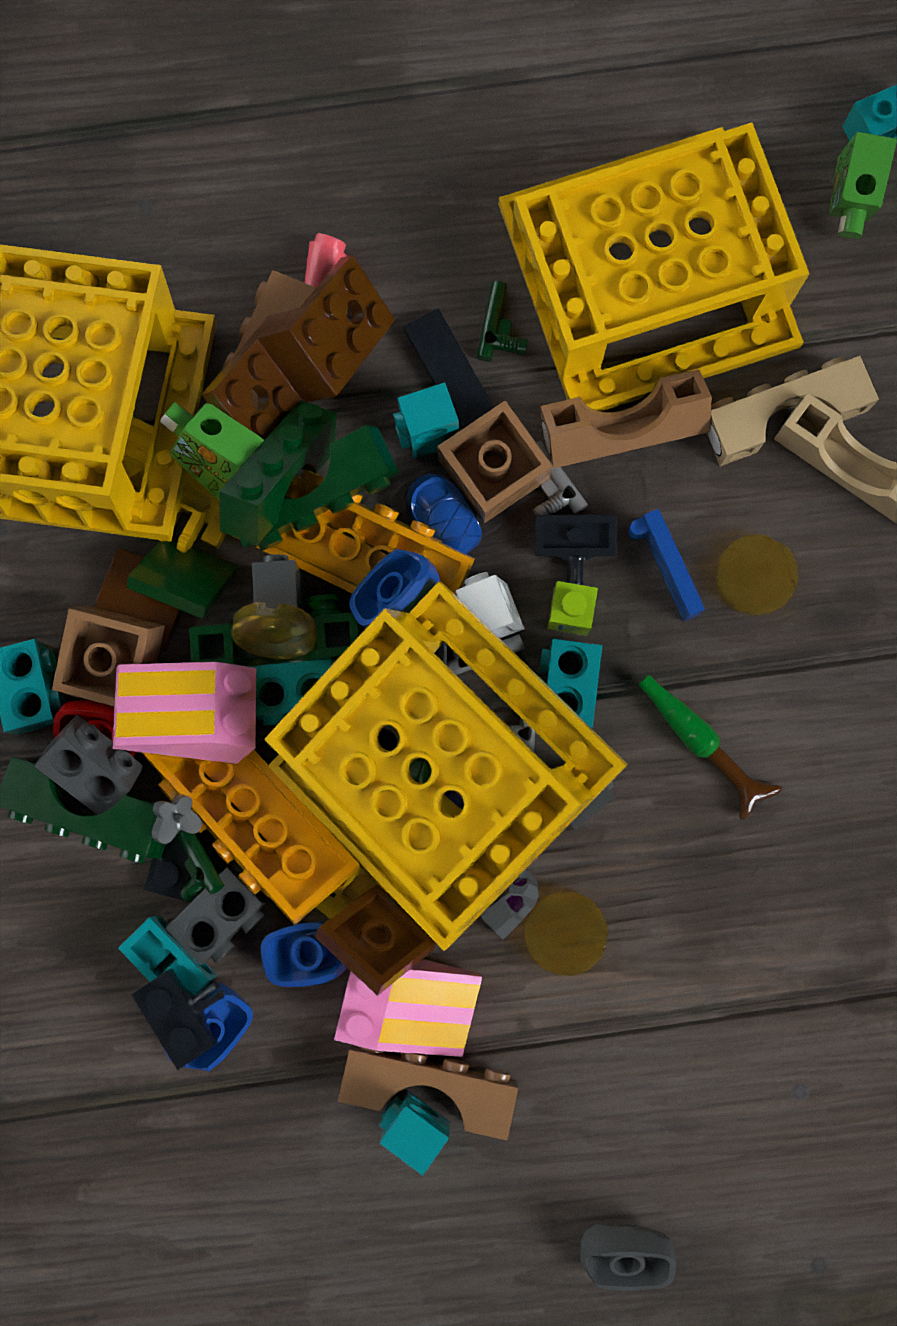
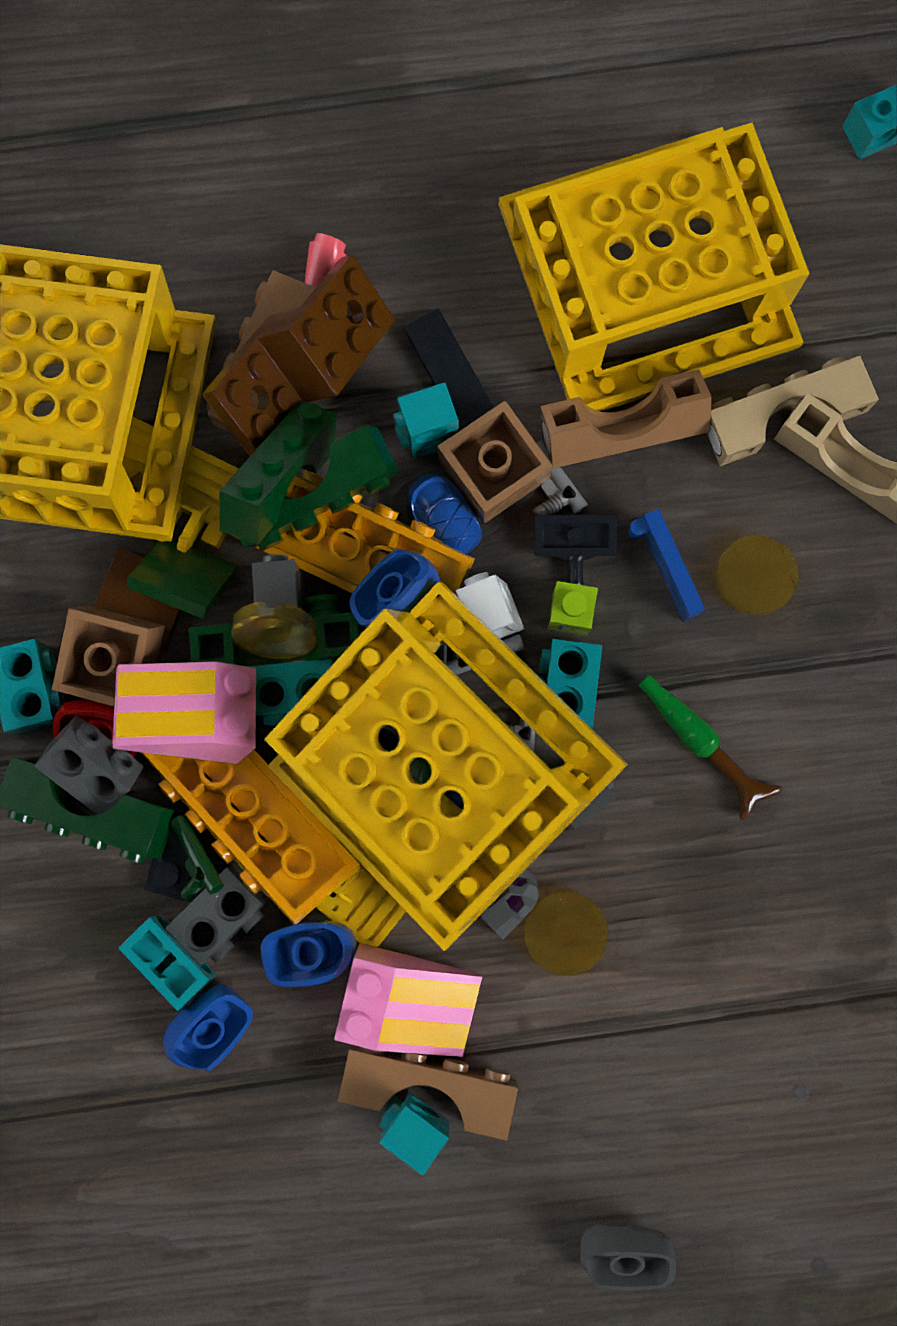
(173, 818): dark grey piece -> none
(178, 1016): black plate -> none
(209, 444): bright green torso -> none
(375, 939): reddish brown tile -> none
(498, 328): dark green hose -> none
(861, 181): bright green torso -> none

